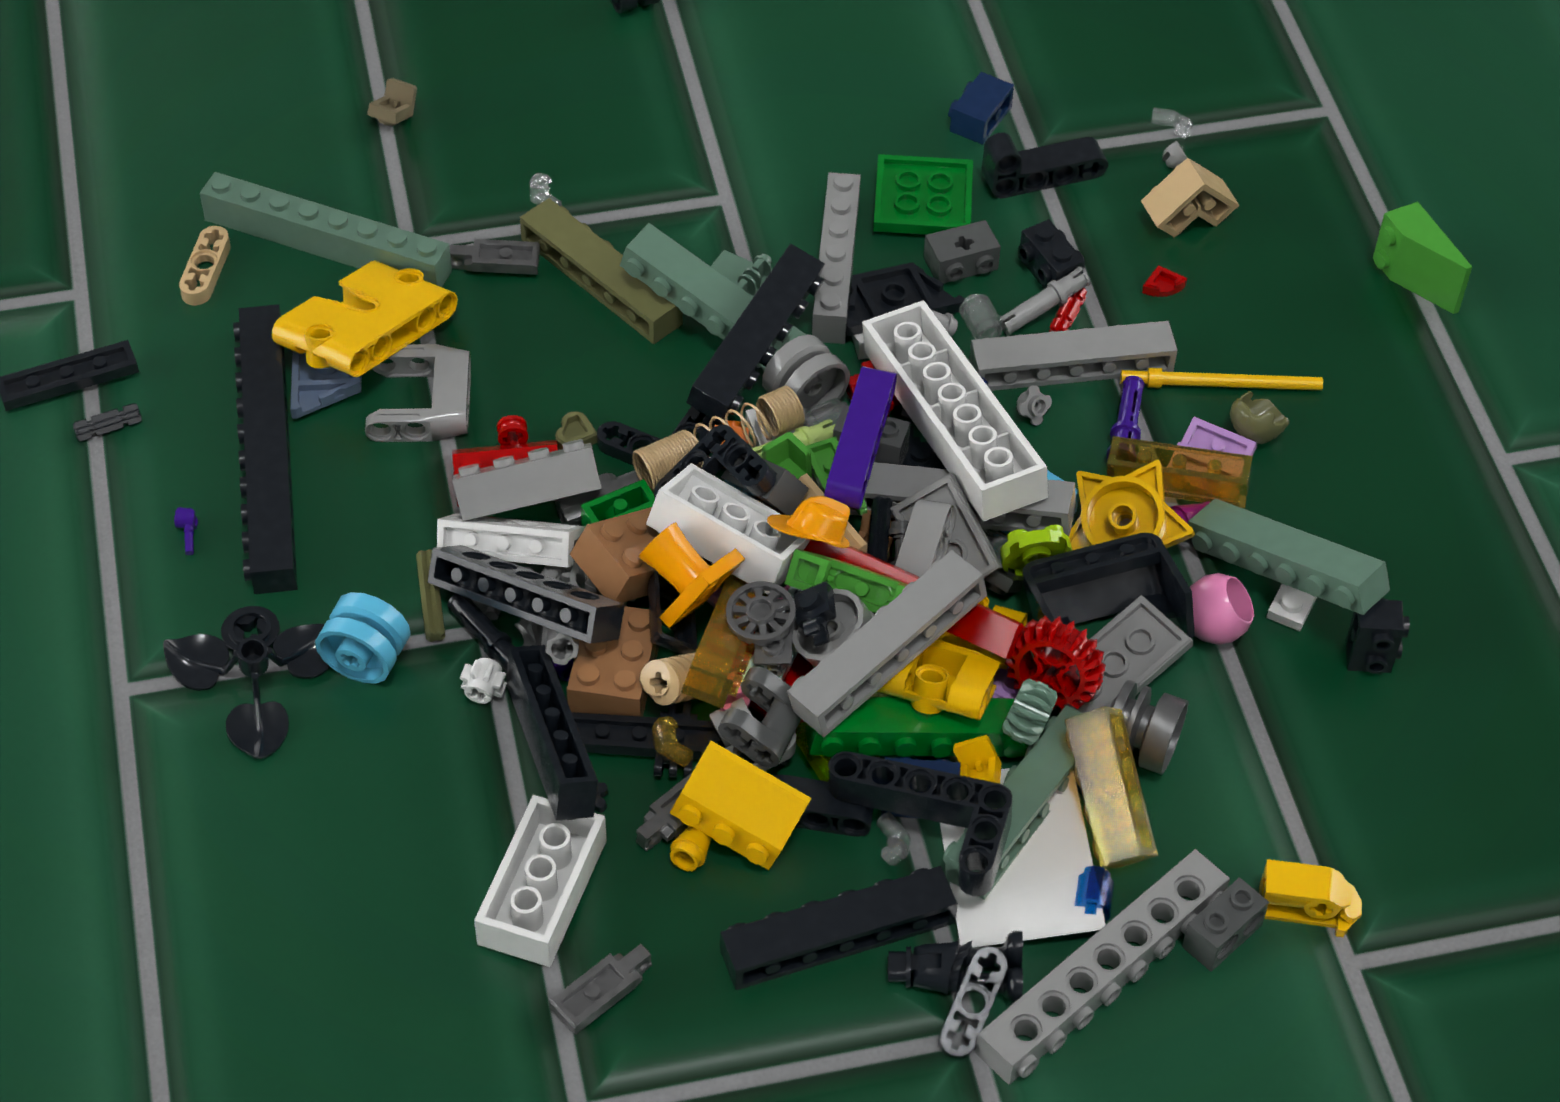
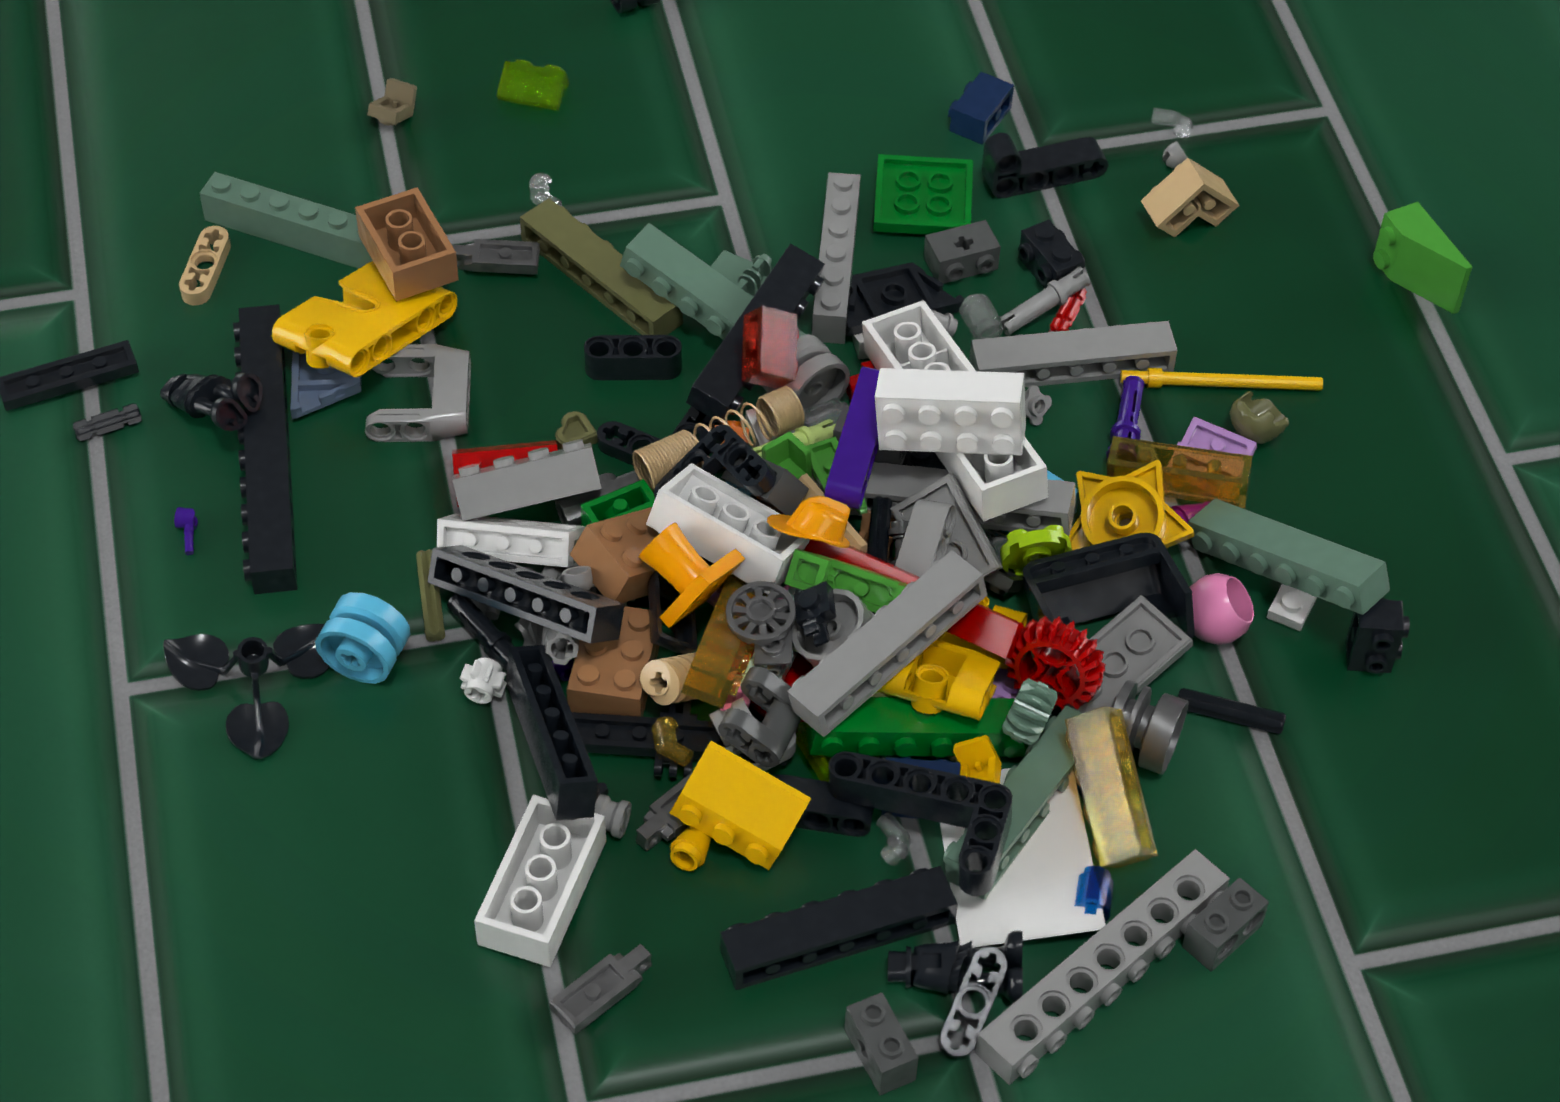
(215, 397): none -> black piece
(245, 620): black gear -> none
(406, 244): none -> medium nougat brick
(512, 430): red bush -> none
(532, 84): none -> clear neon green bracket
(579, 576): none -> light grey hinge
(615, 813): none -> light grey wheel
(633, 357): none -> black beam
(770, 347): none -> clear red brick
(881, 1043): none -> dark grey brick
(950, 411): none -> white brick
(1163, 283): red tile -> none
(1233, 711): none -> black axle
(1309, 895): yellow piece -> none

